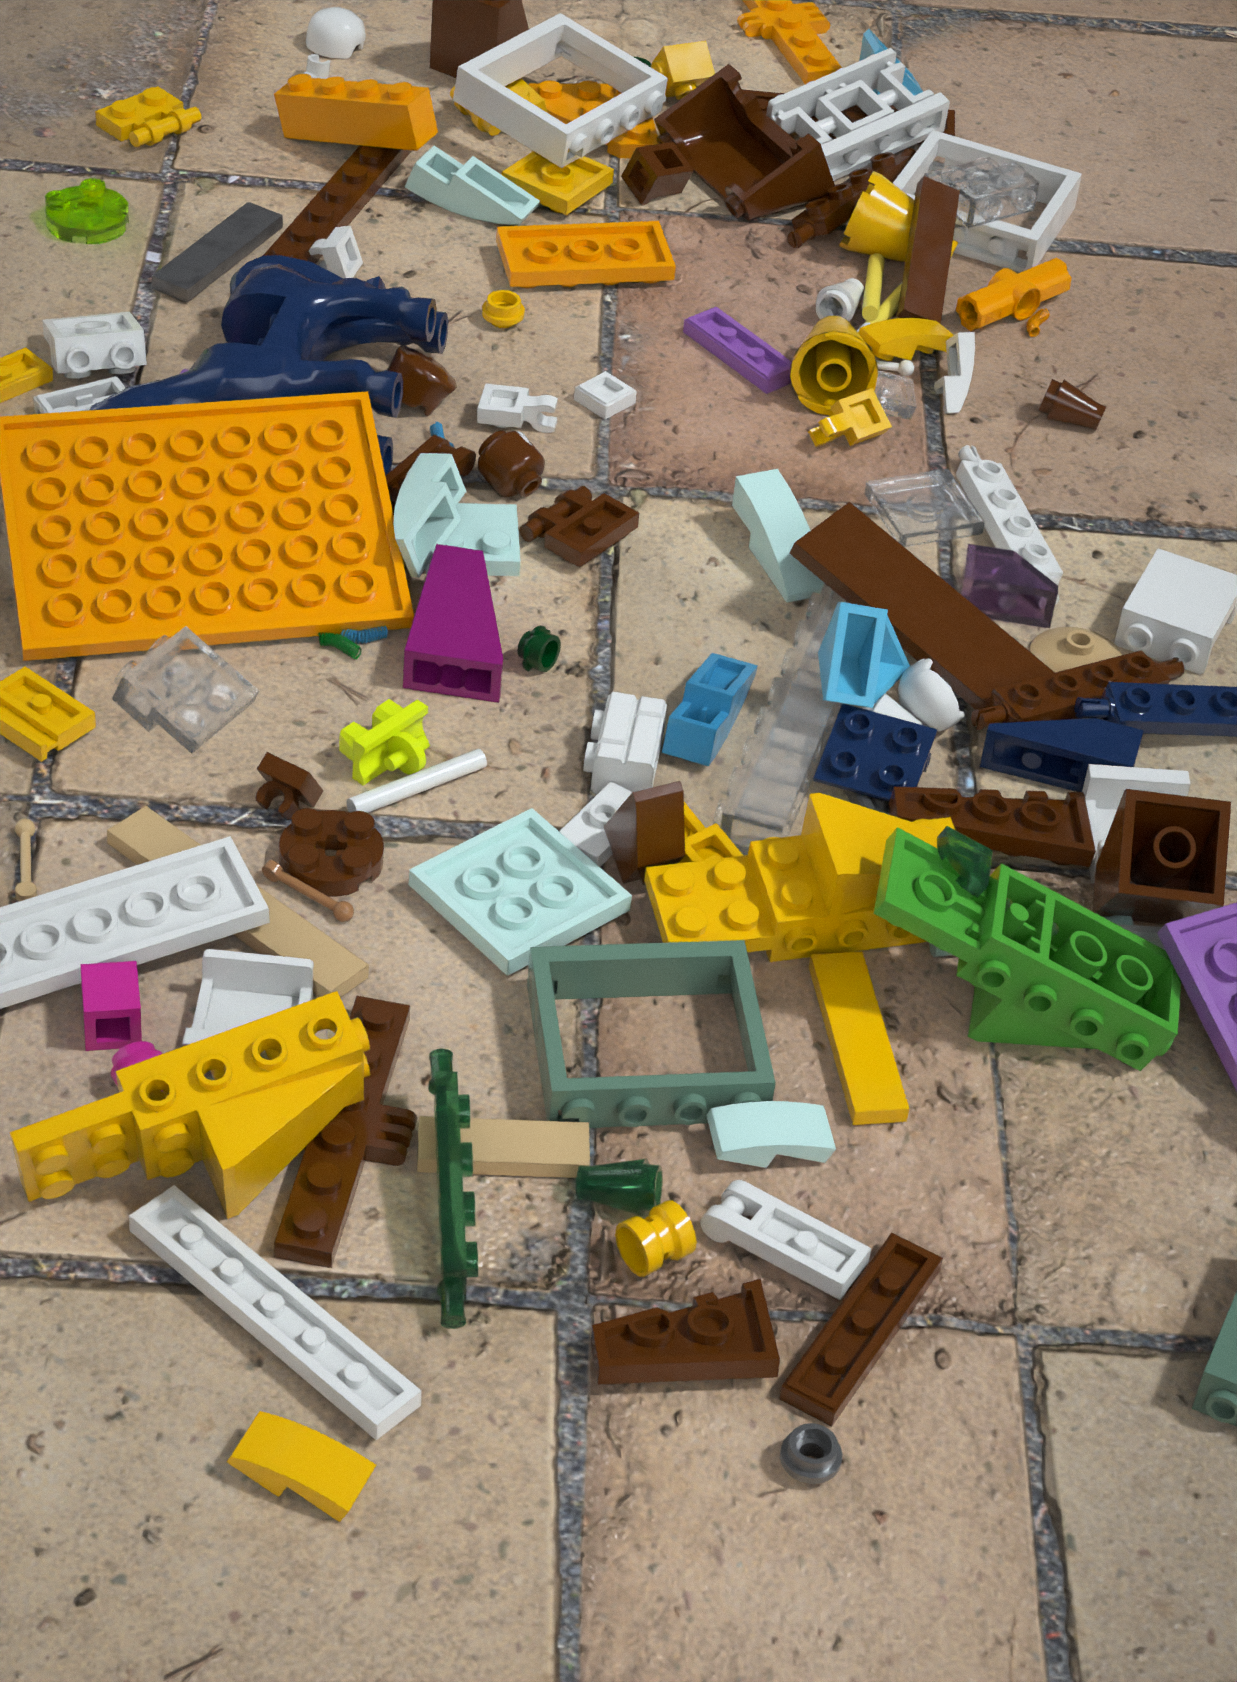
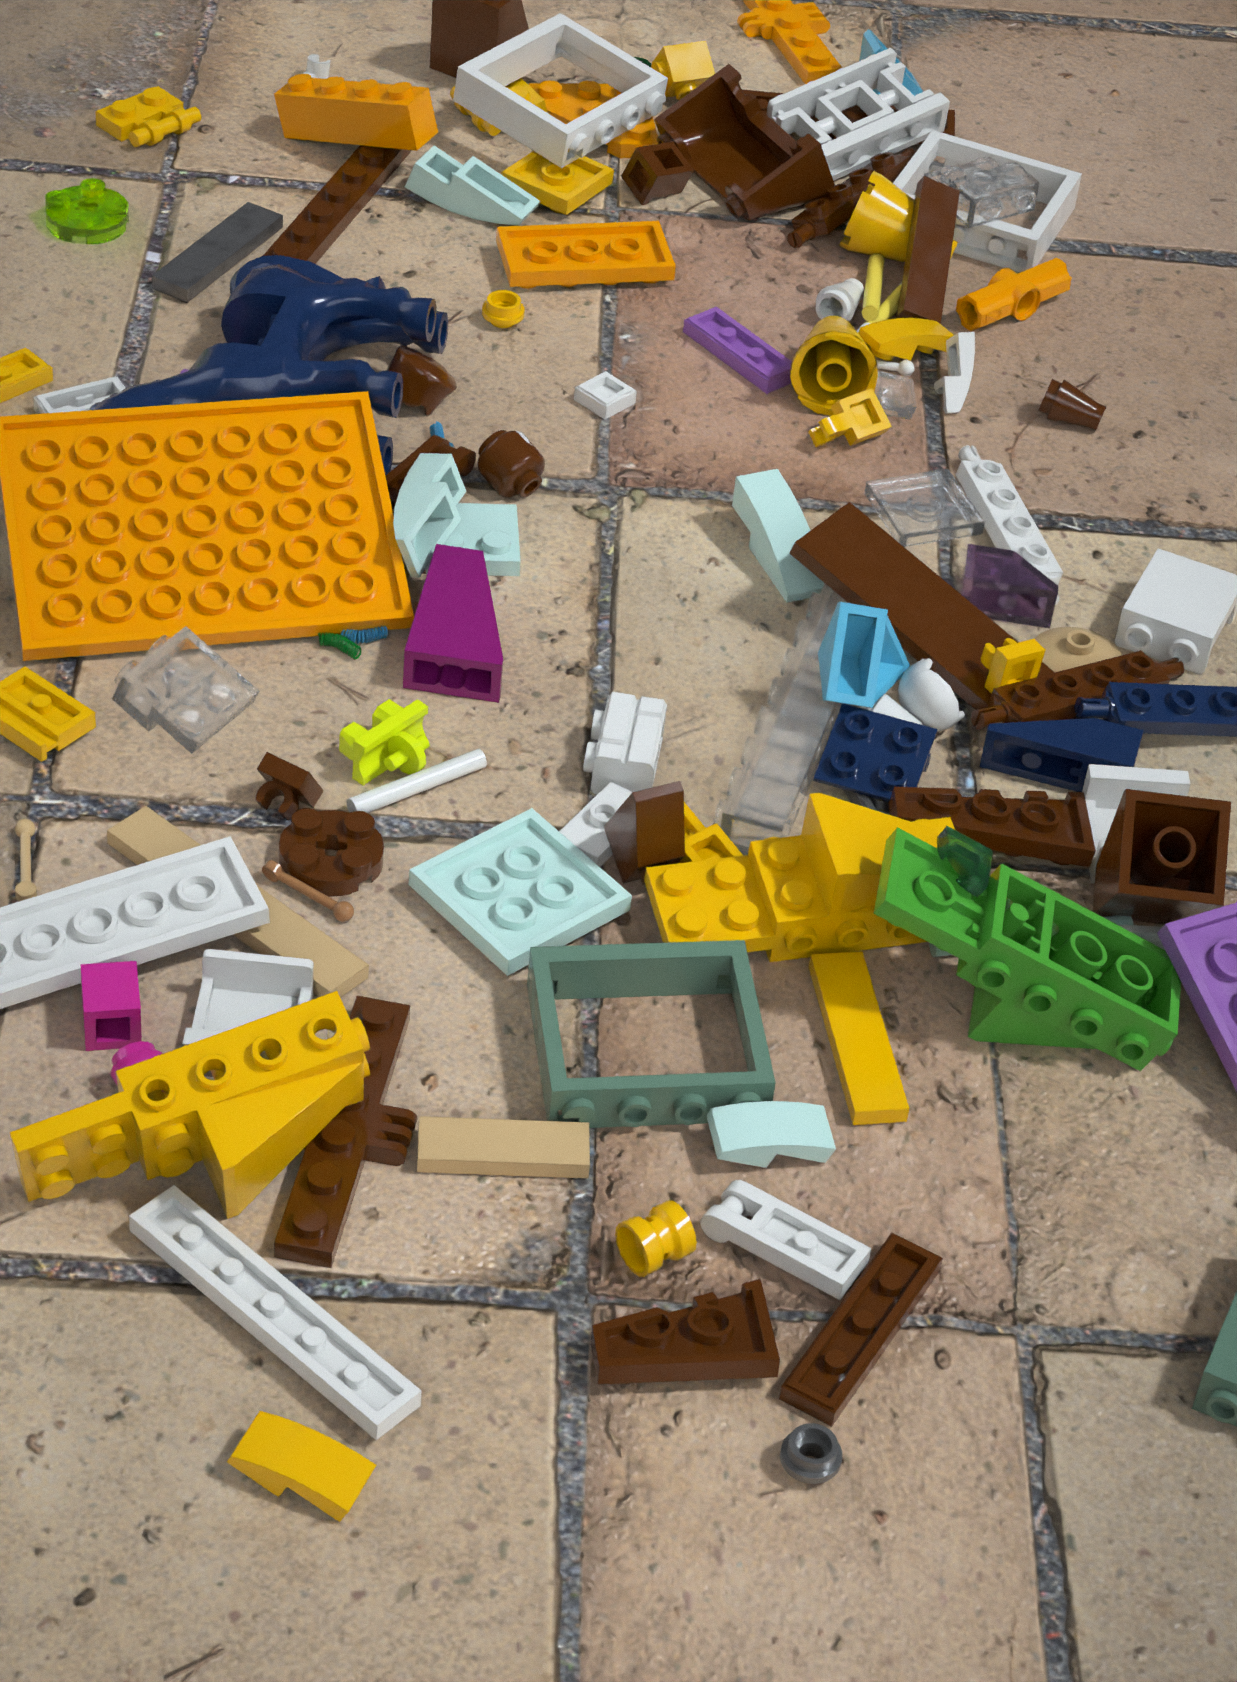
(95, 343): white plate -> none
(335, 33): white hair -> none
(339, 252): white tile -> none
(455, 1206): clear green plate -> none
(512, 405): white plate -> none
(539, 649): dark green plate -> none
(580, 526): reddish brown plate -> none
(623, 1185): clear green cone -> none
(708, 709): dark azure slope -> none
(1011, 662): none -> yellow tile
(1035, 321): light orange leg -> none

